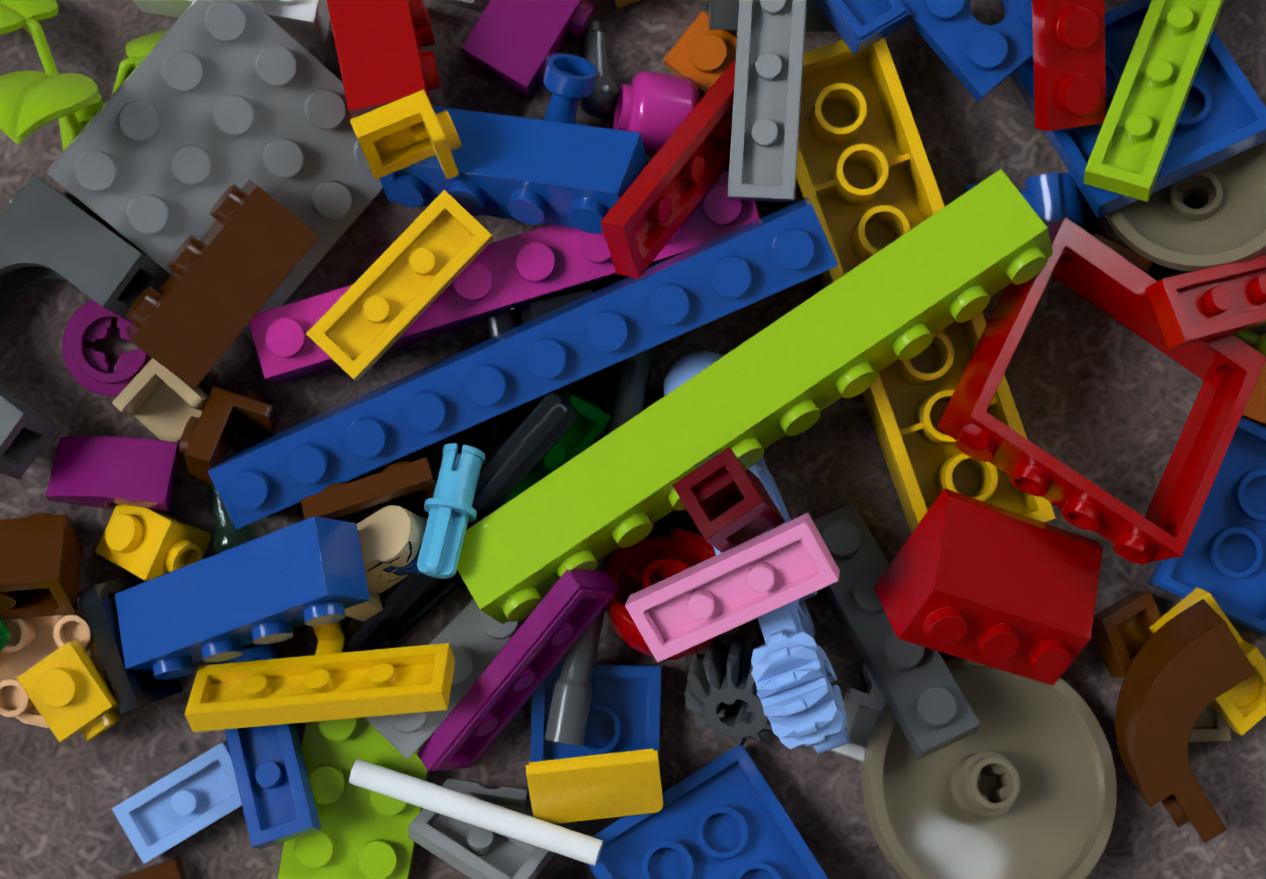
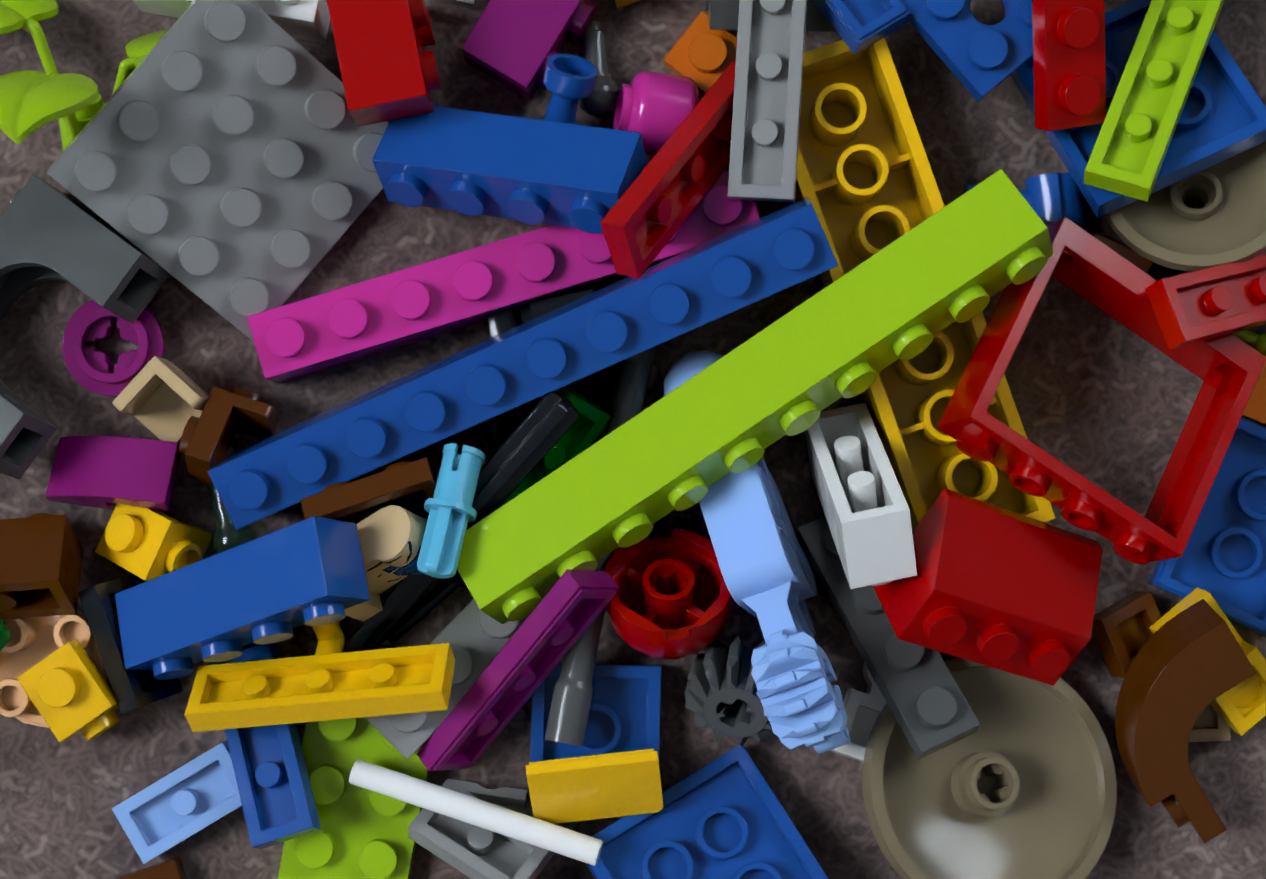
(218, 282): reddish brown brick -> none
(400, 285): yellow plate -> none
(405, 135): yellow bracket -> none
(727, 501): dark red brick -> none
(733, 587): bright pink plate -> none
(860, 497): none -> white brick

